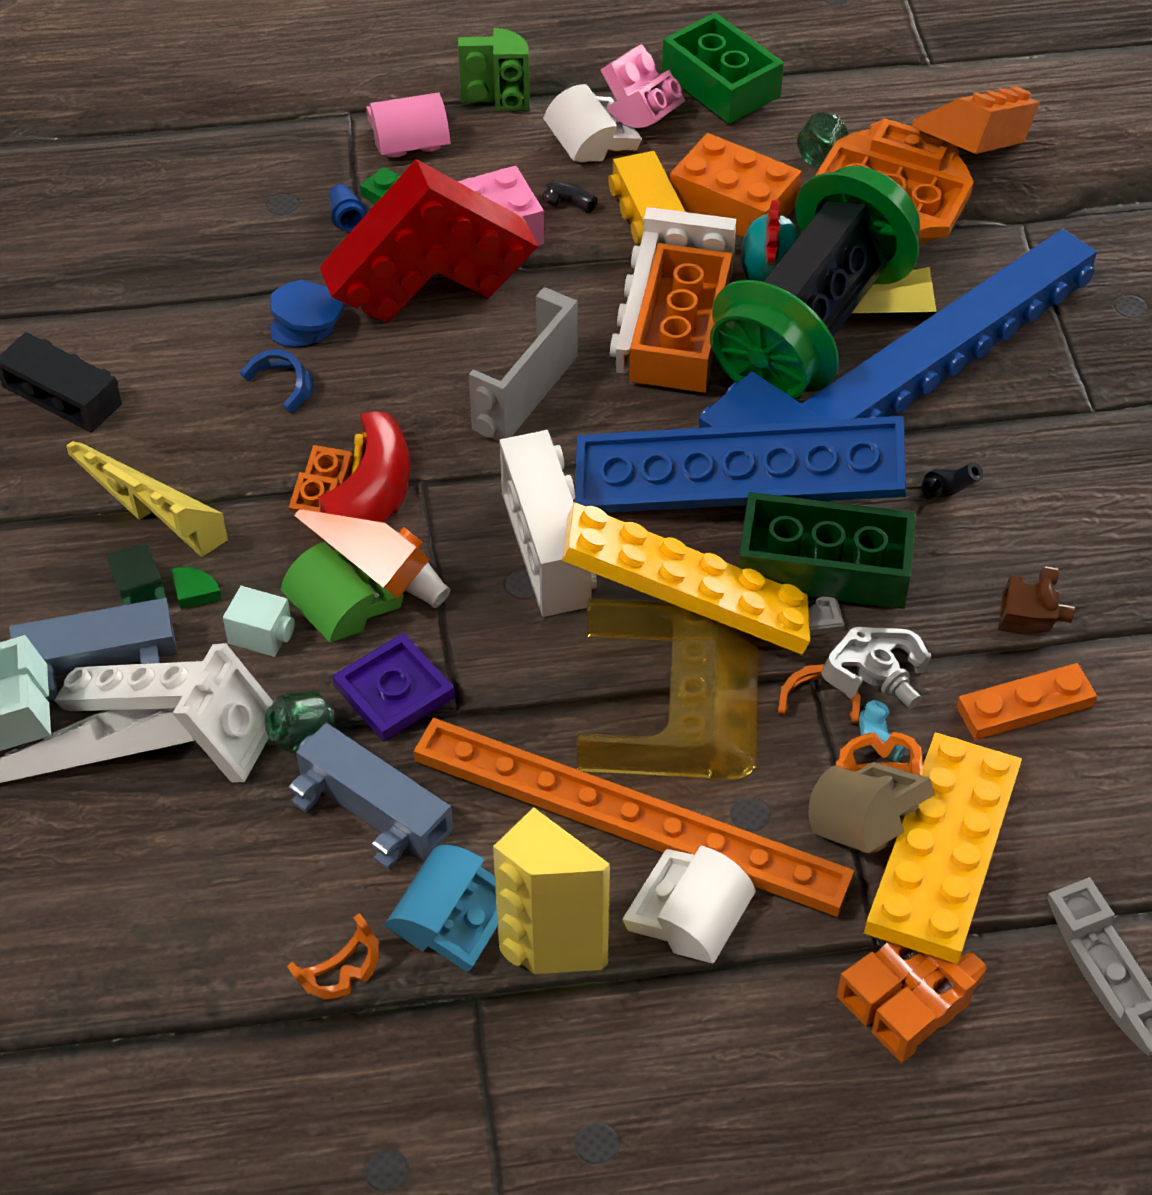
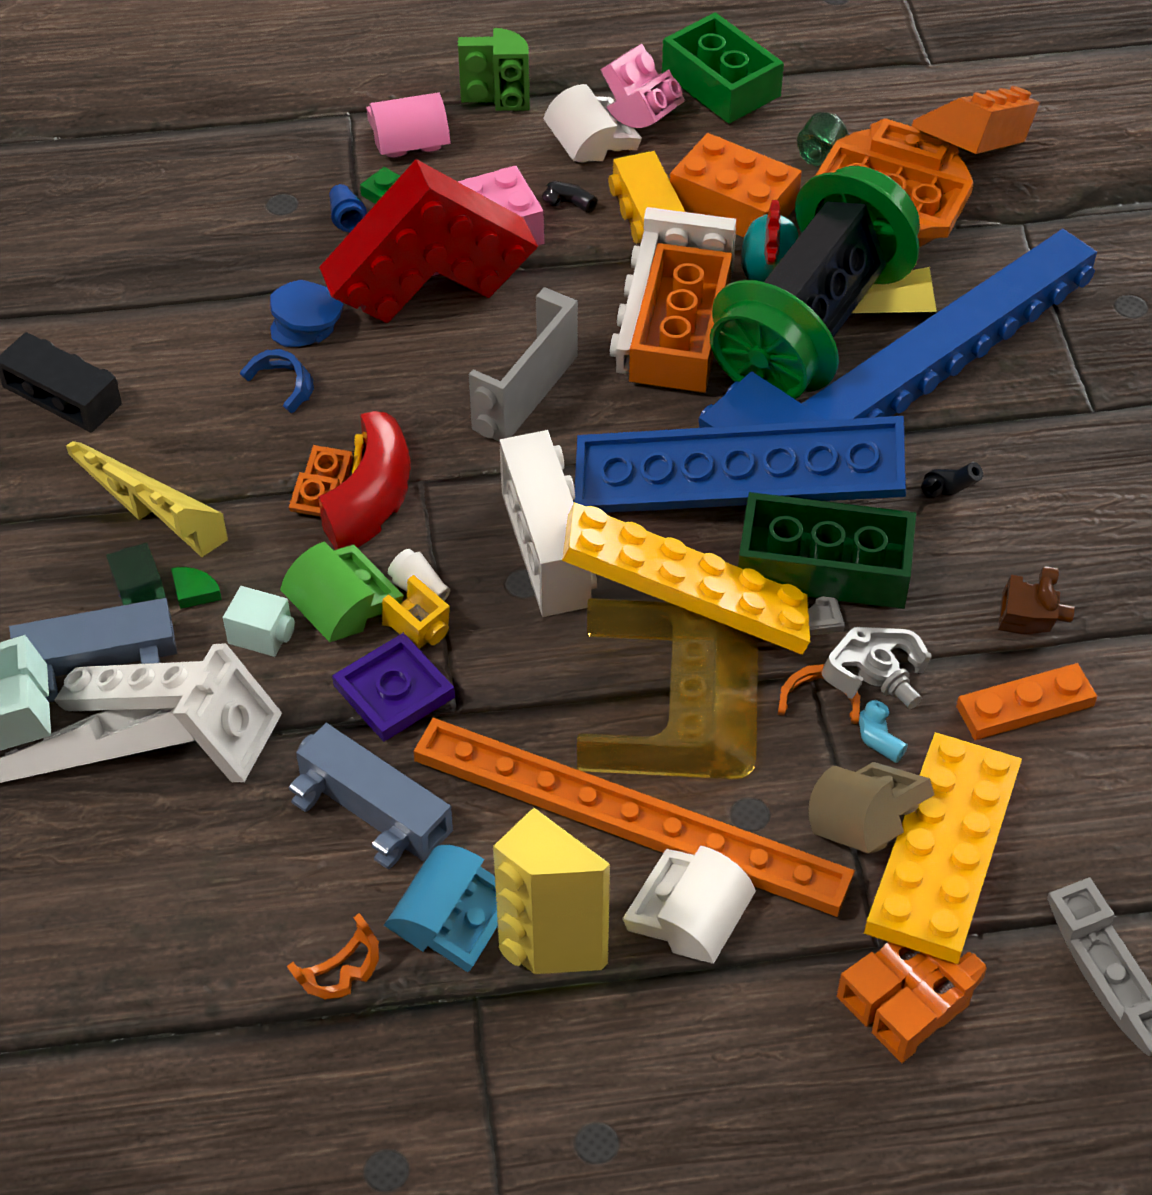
(295, 717): clear green head -> none
(372, 546): slope -> none
(420, 616): none -> yellow window
(915, 766): orange helmet -> none

